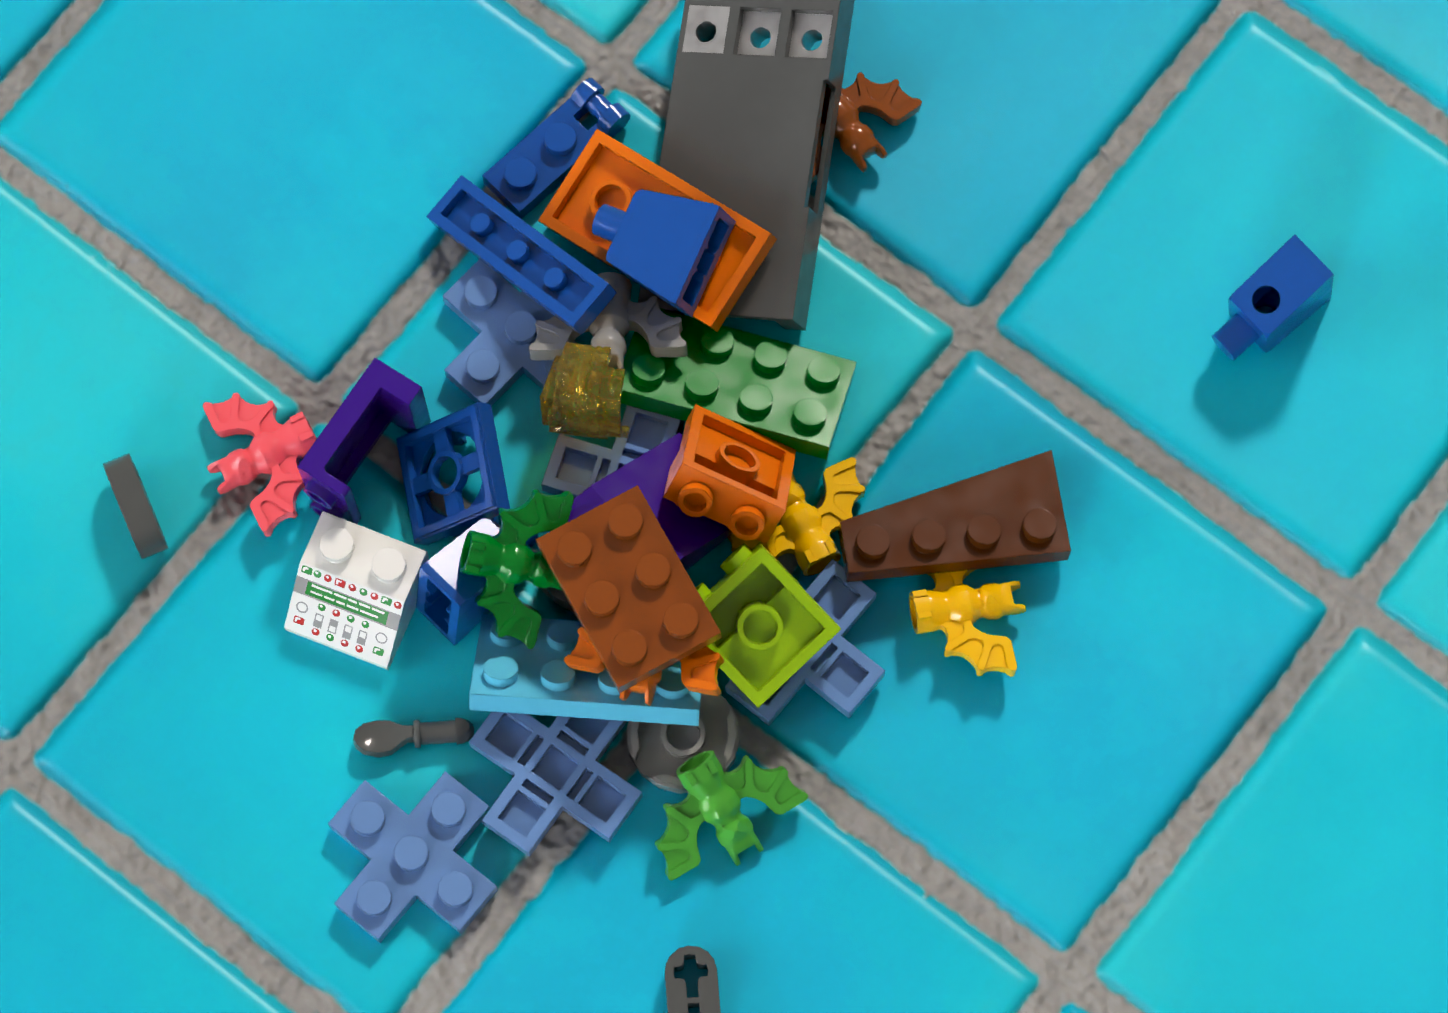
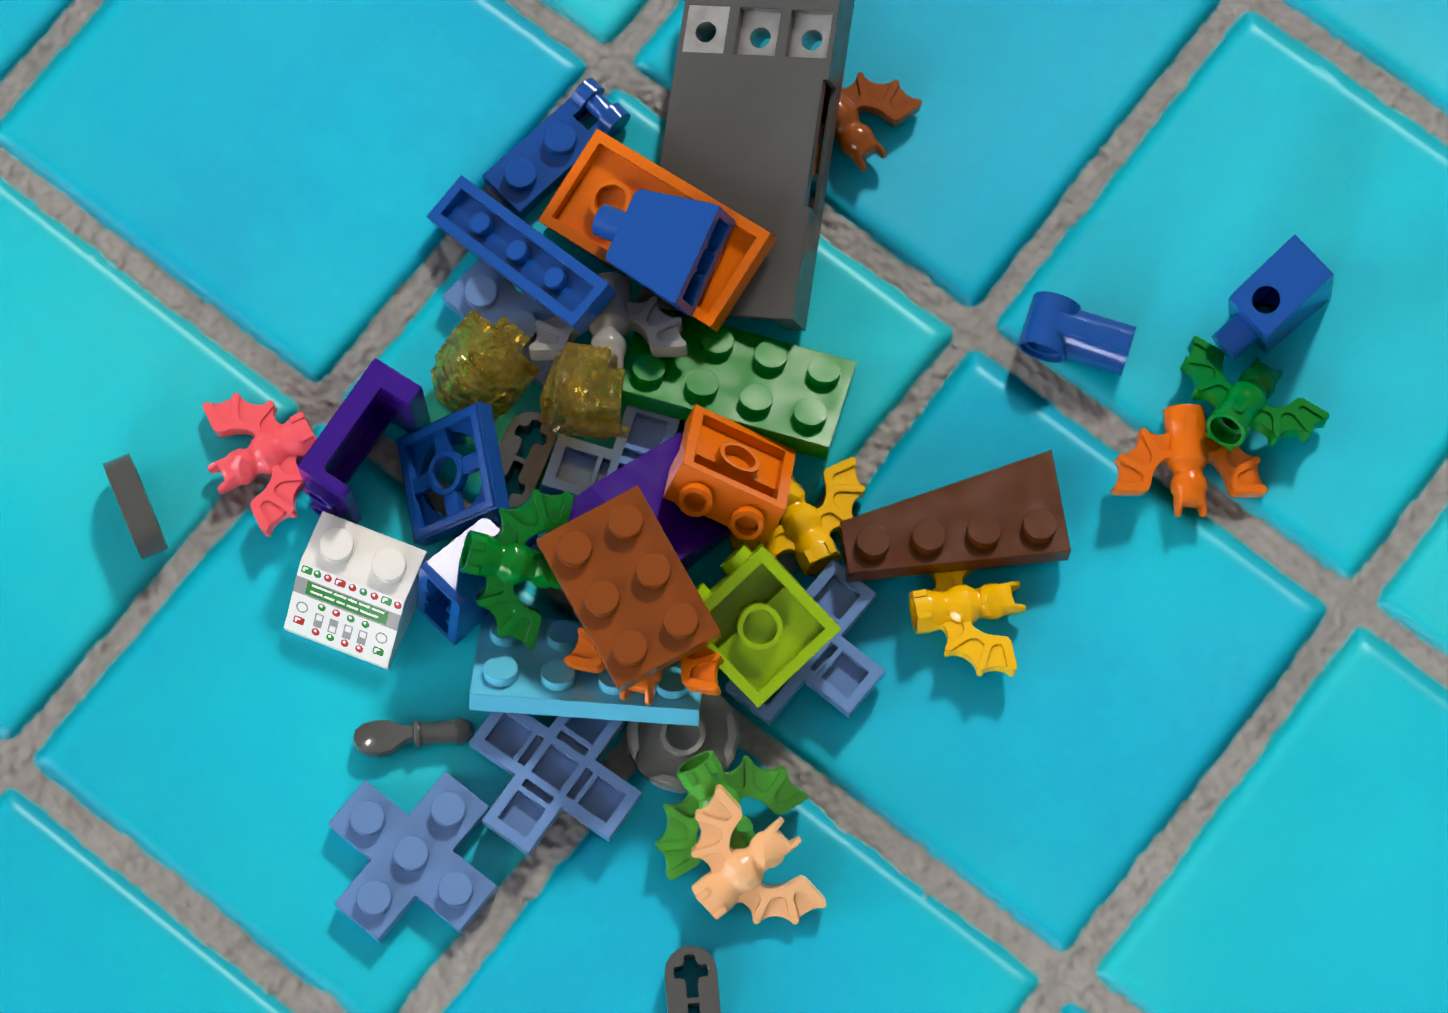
(483, 365): none -> clear yellow hair
(535, 465): none -> dark grey beam
(739, 873): none -> light nougat animal
(1061, 331): none -> blue piece
(1186, 454): none -> orange animal
(1243, 404): none -> green animal

